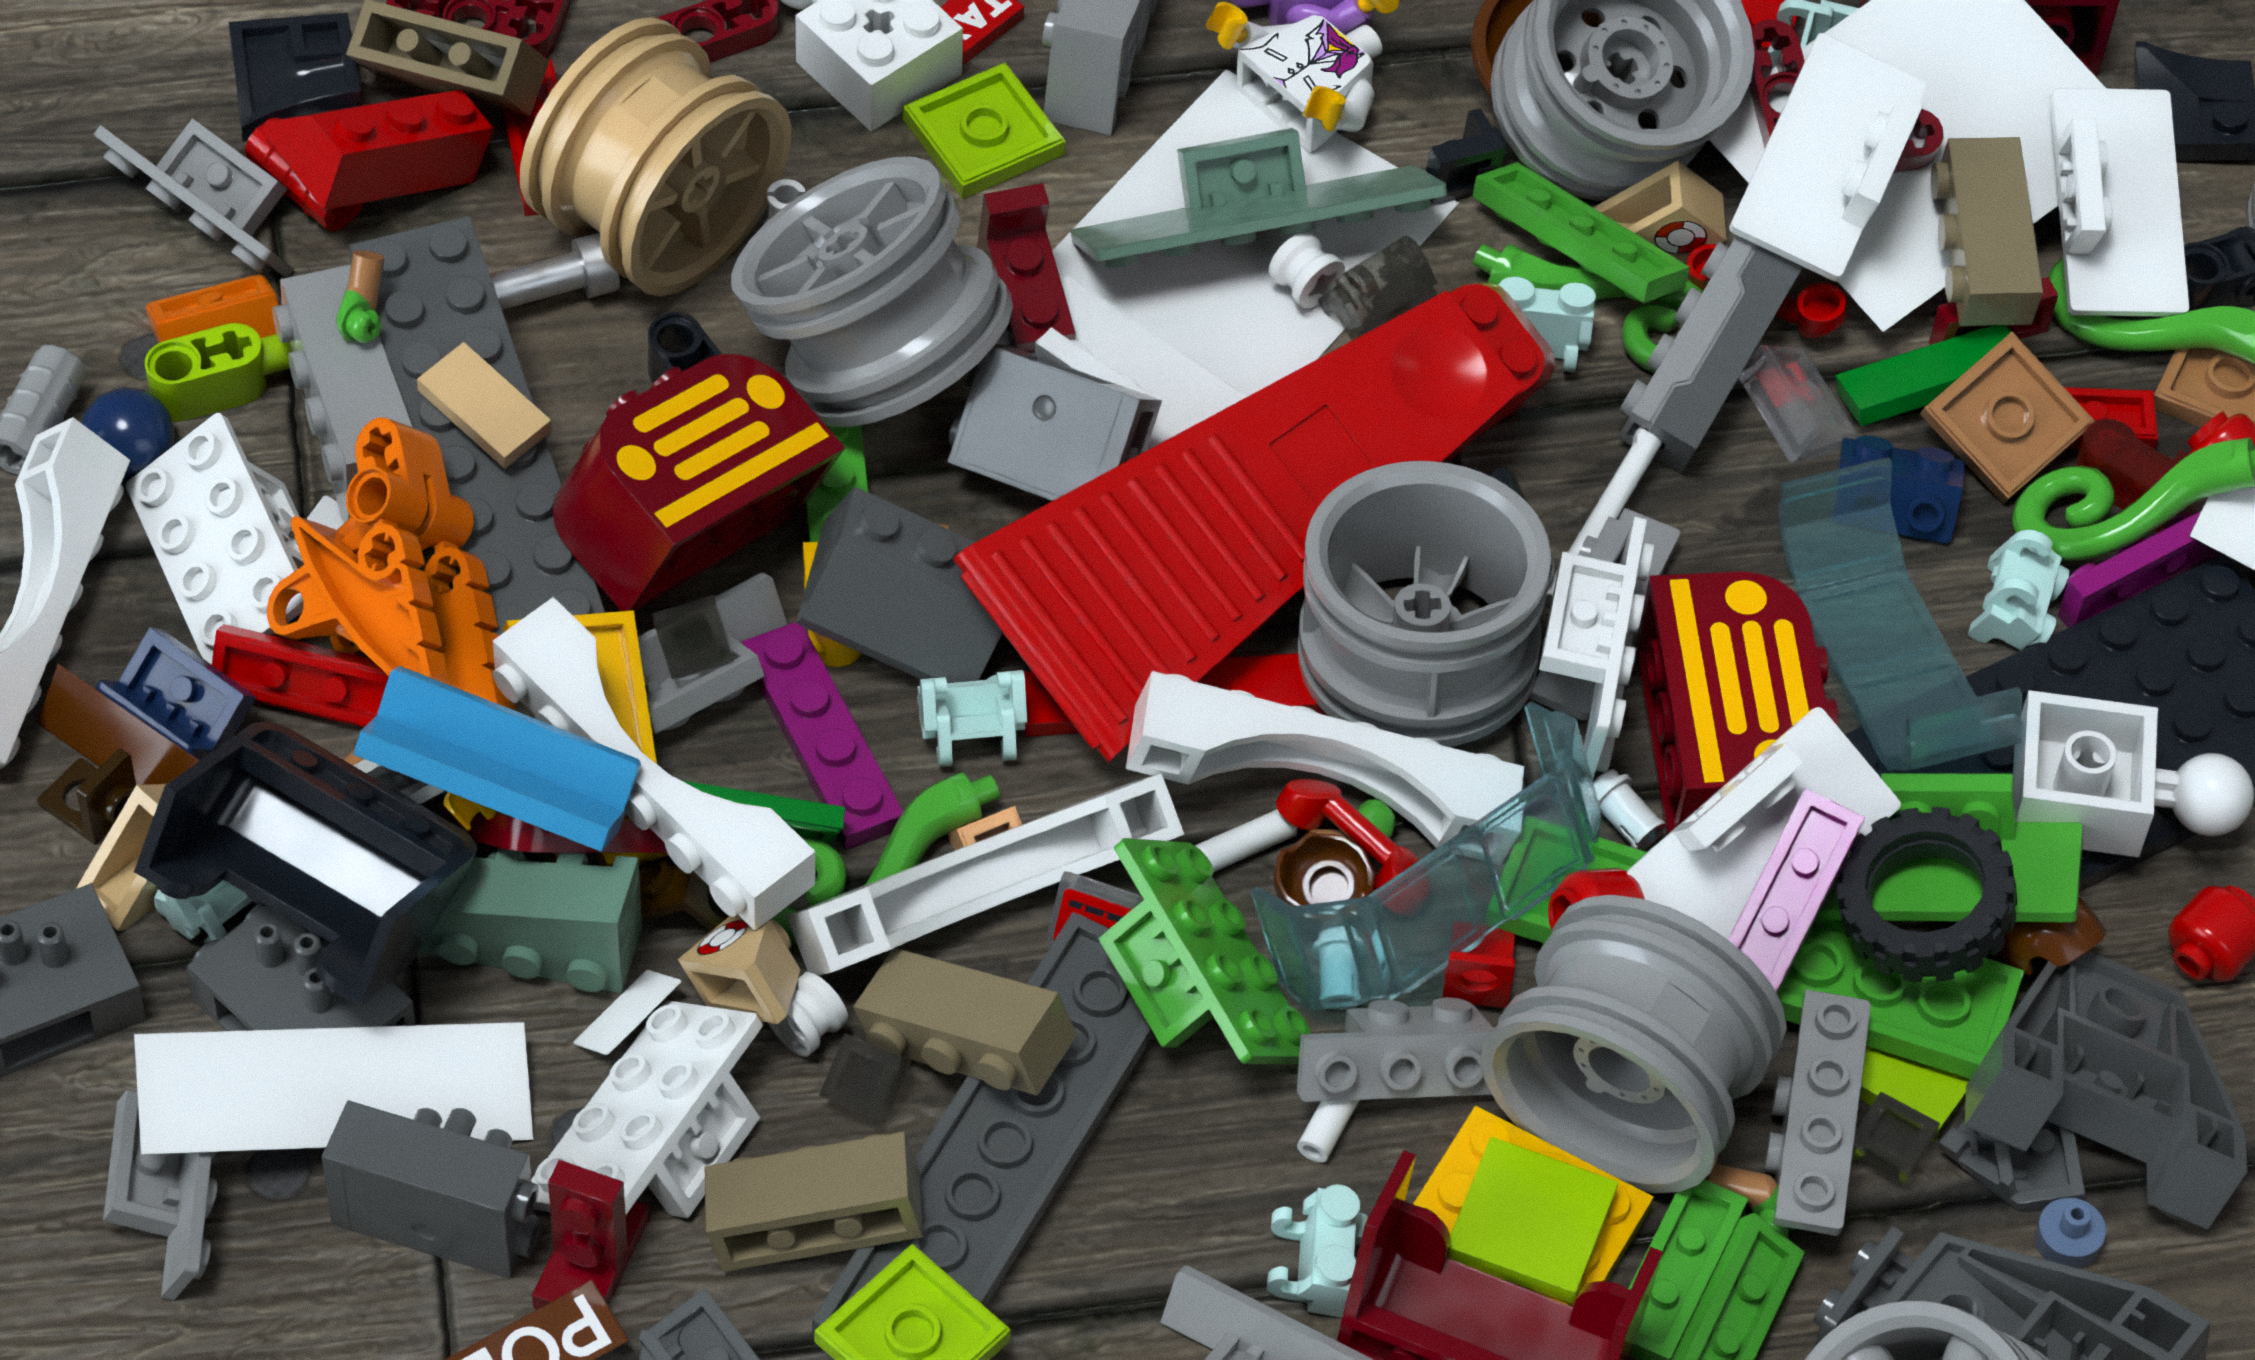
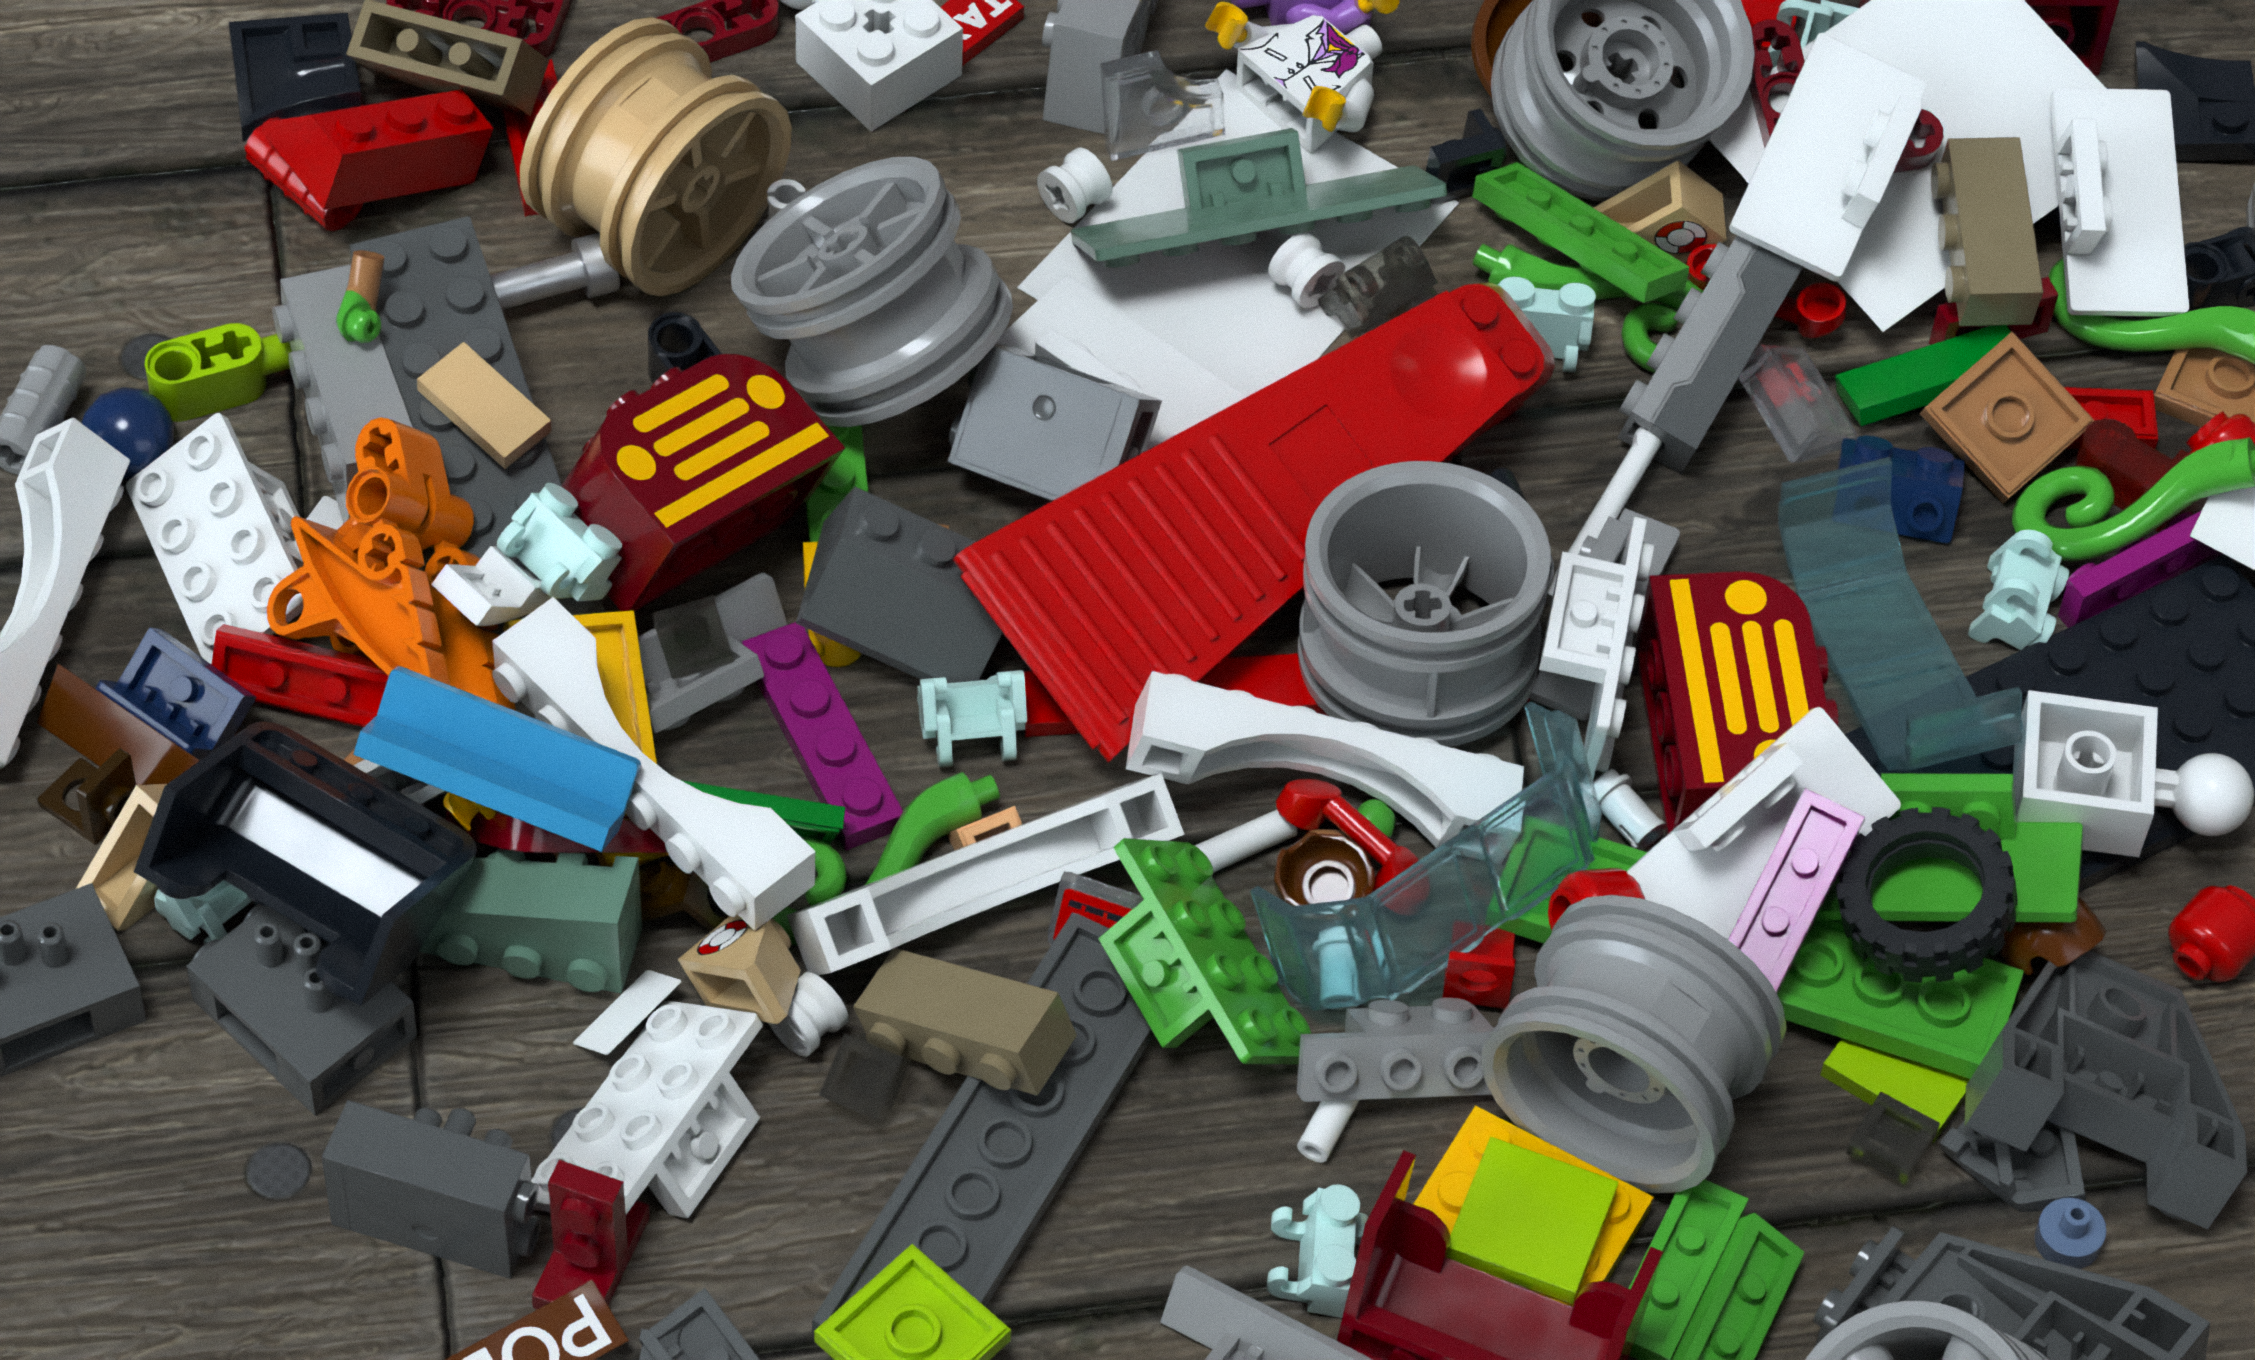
(160, 1196): light grey bracket -> none
(215, 181): light grey bracket -> none
(237, 301): orange slope -> none
(294, 1083): white sticker -> none
(492, 590): none -> white slope
(560, 546): none -> light aqua piece
(813, 1201): dark tan brick -> none
(983, 130): lime tile -> none
(1018, 244): dark red bracket -> none
(1074, 185): none -> white wheel
(1154, 108): none -> clear tile
(1756, 1186): medium nougat arm -> none
(1818, 1114): light grey bracket -> none

